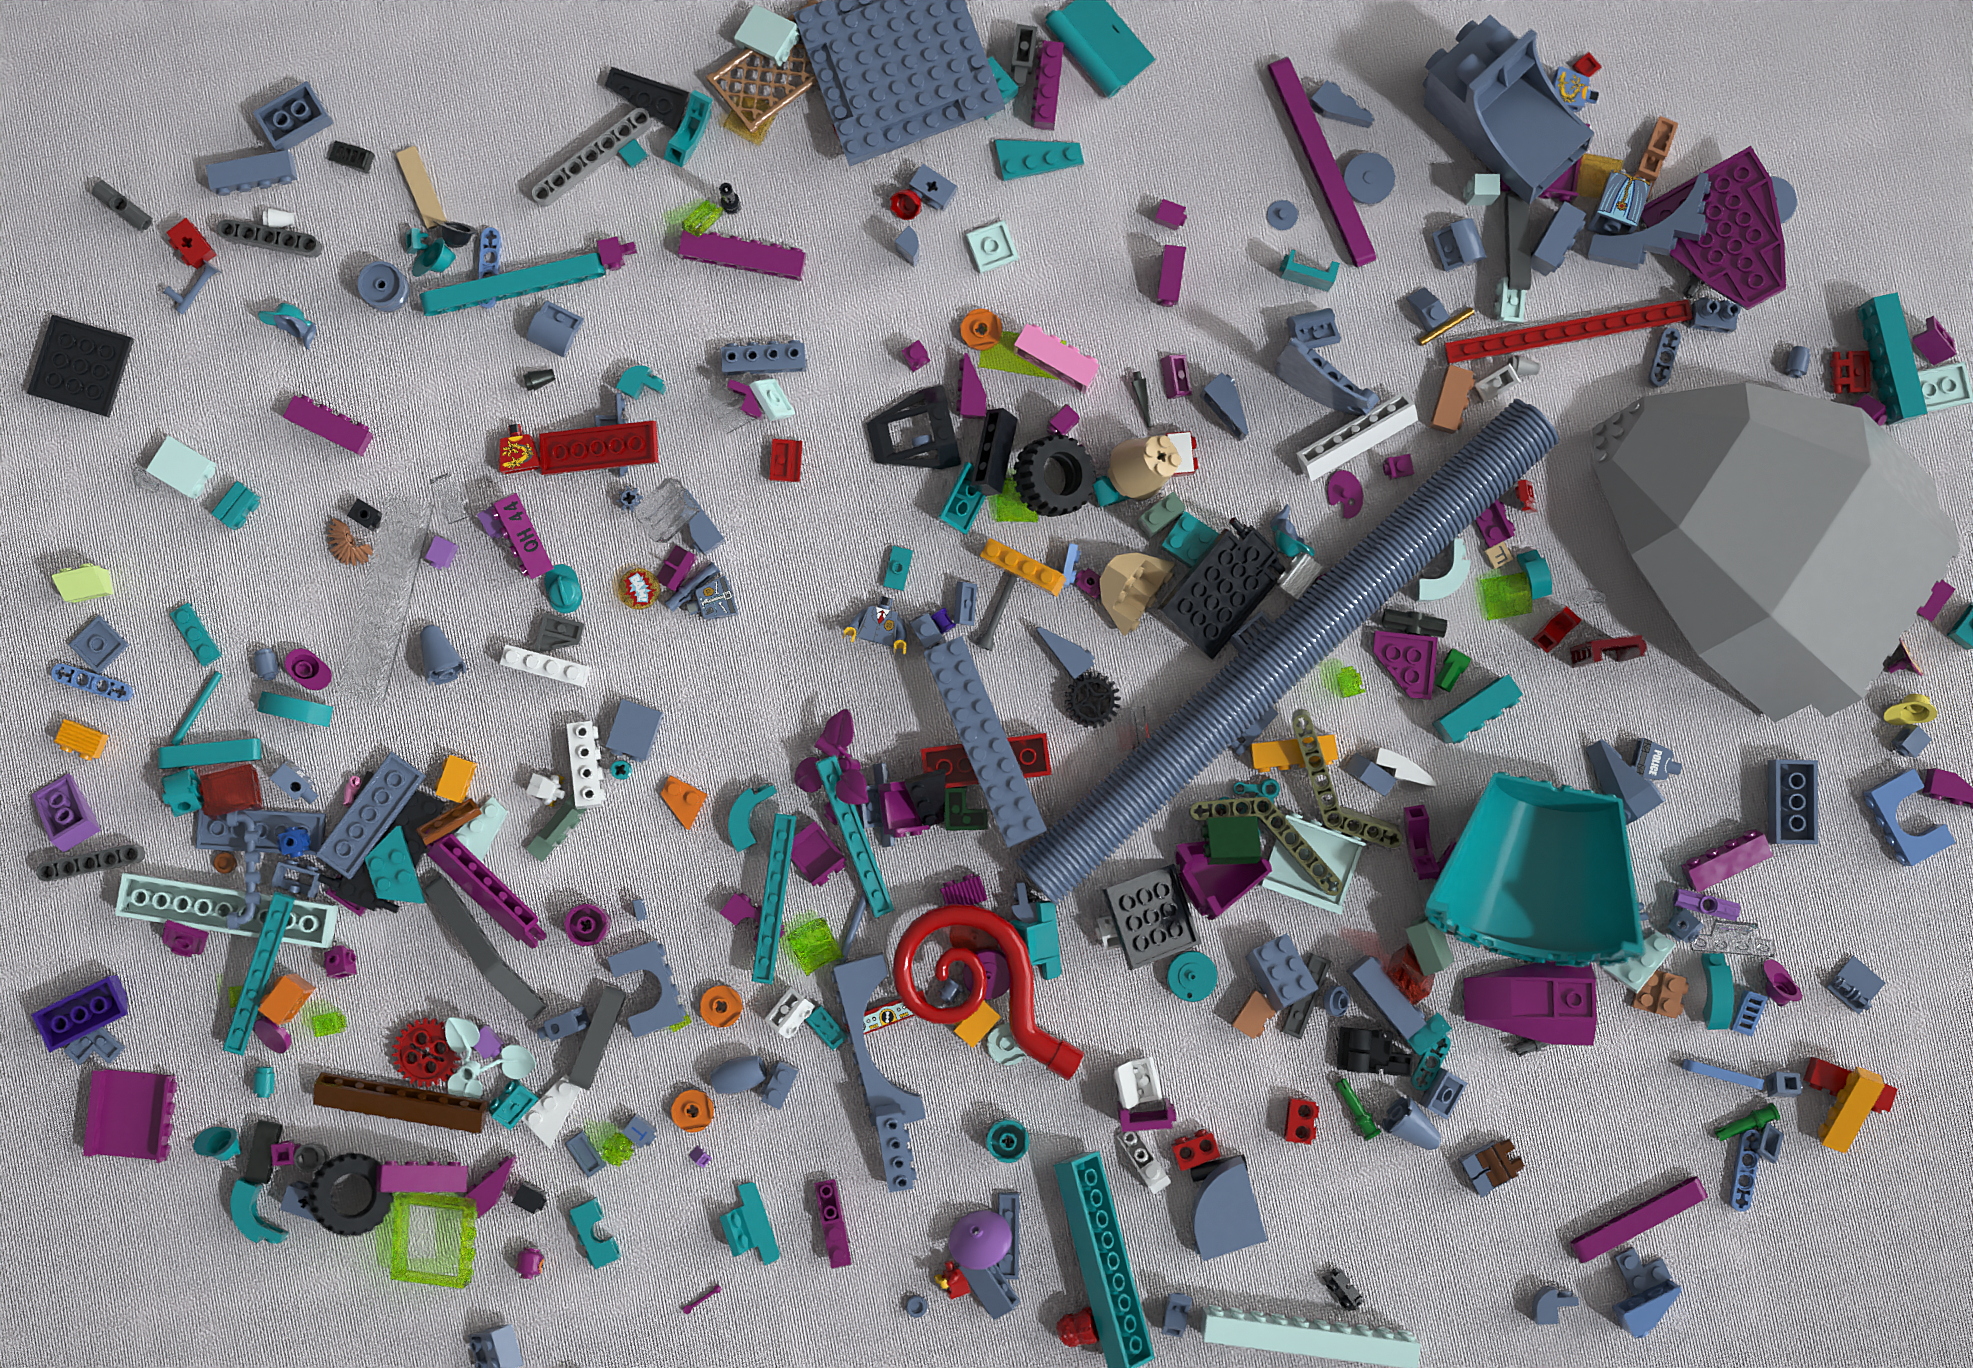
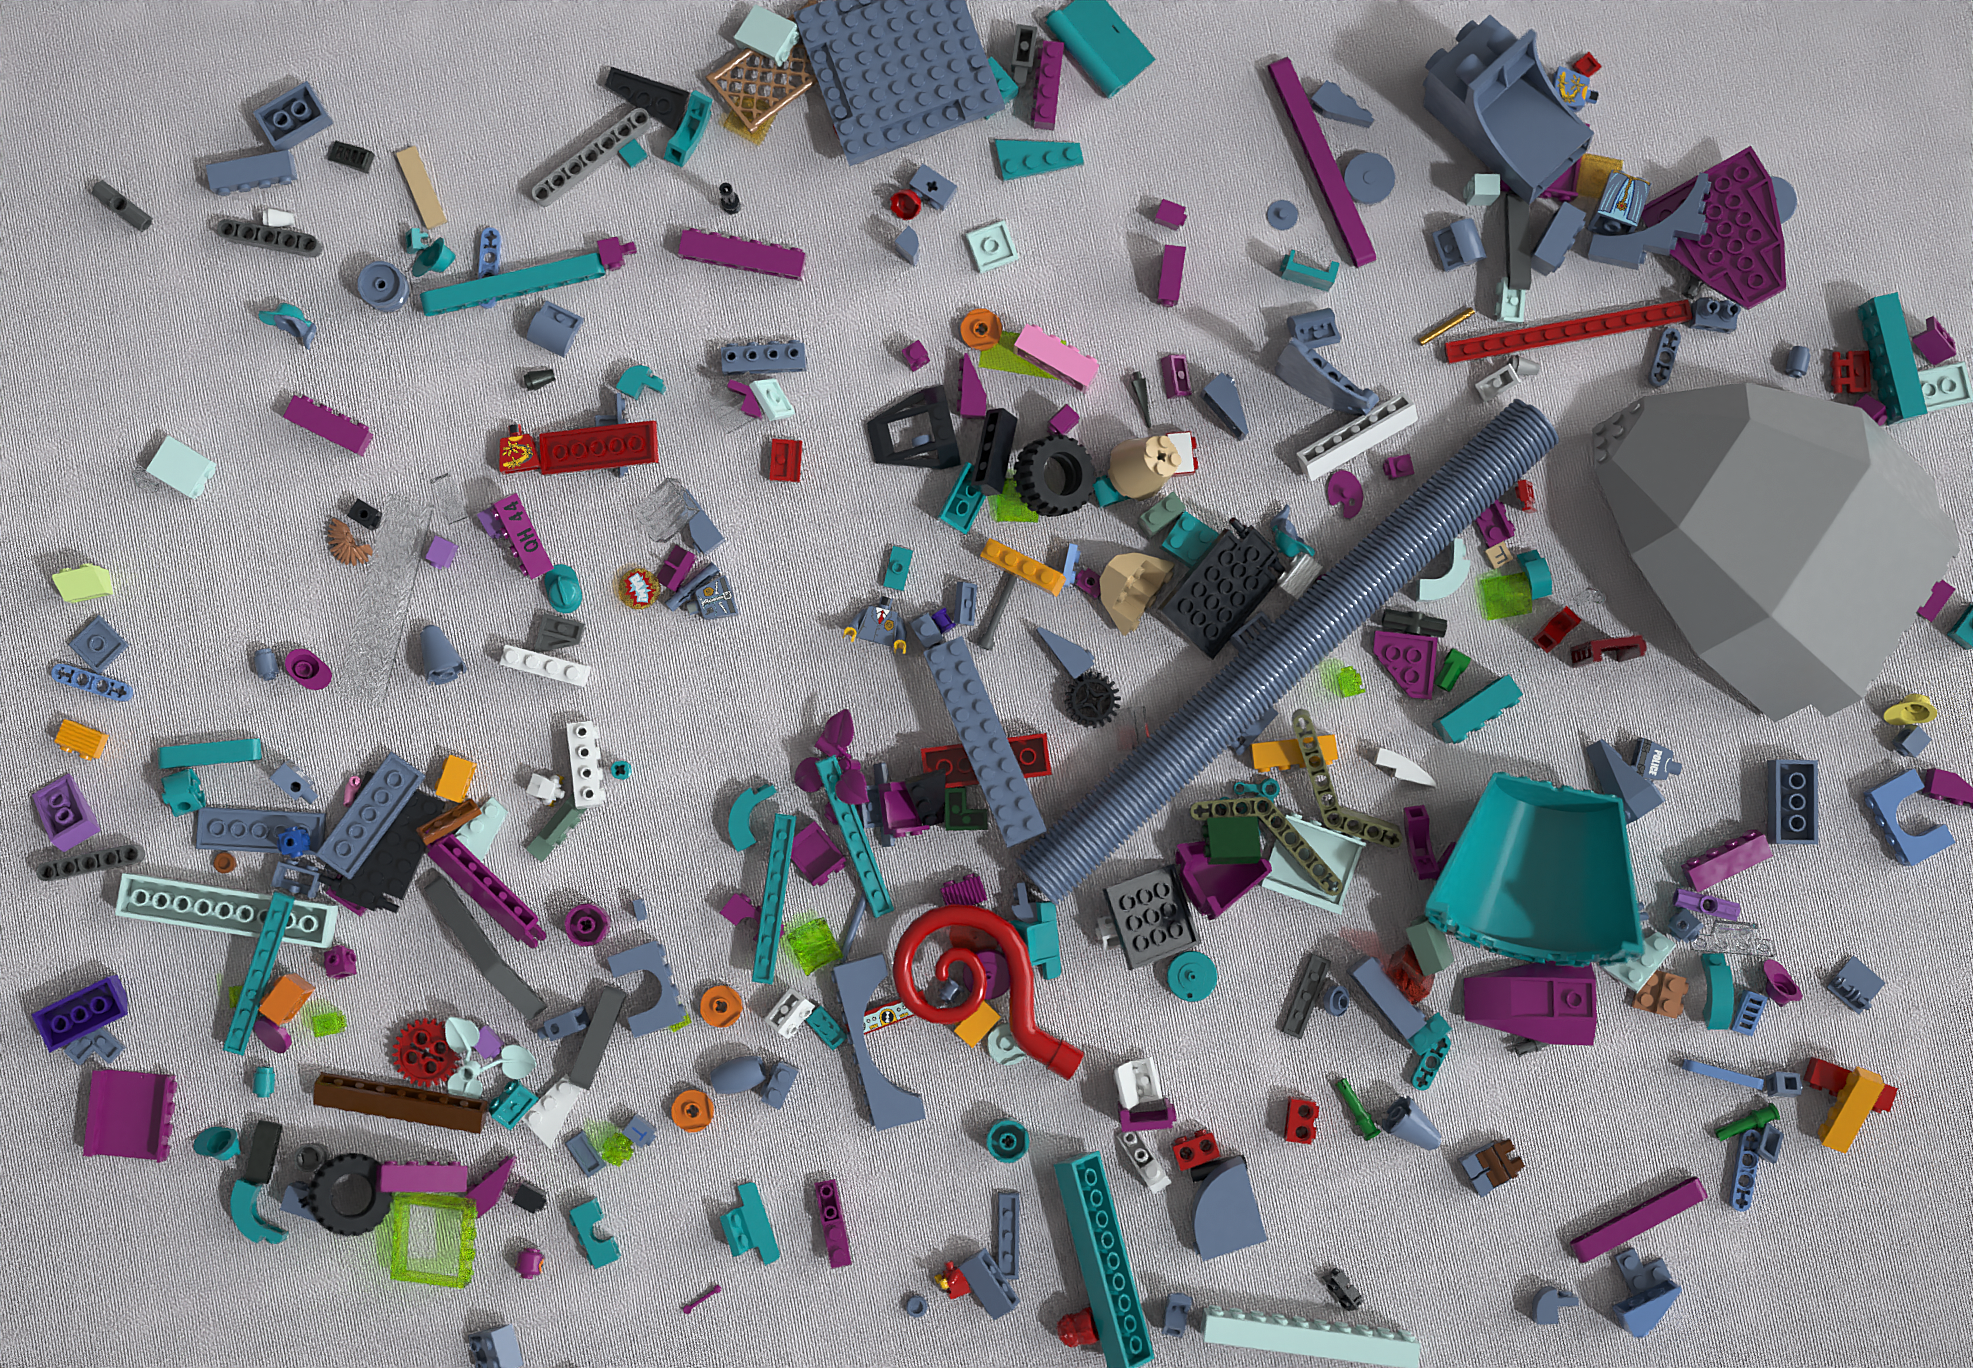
(80, 366): black plate -> none
(184, 939): magenta tile -> none
(185, 302): sand blue piece -> none
(187, 232): red brick -> none
(196, 634): teal plate -> none
(196, 708): teal bar -> none
(230, 791): clear red panel -> none
(236, 506): teal brick -> none
(251, 876): sand blue bar -> none
(284, 1153): magenta brick -> none
(295, 709): teal arch -> none
(393, 870): teal wing -> none
(455, 233): black piece -> none
(625, 495): sand blue gear -> none
(634, 730): sand blue brick -> none
(683, 800): orange wing -> none
(698, 217): clear neon green tile -> none
(700, 1157): medium lavender piece -> none
(894, 1147): sand blue brick -> none
(985, 1247): medium lavender dish -> none
(1253, 1015): nougat piece -> none
(1281, 972): sand blue brick -> none
(1369, 1052): black plate -> none
(1370, 774): sand blue slope -> none
(1428, 309): sand blue slope -> none
(1443, 1093): sand blue slope -> none
(1452, 399): nougat brick -> none
(1656, 150): nougat slope -> none
(1902, 663): magenta shield -> none

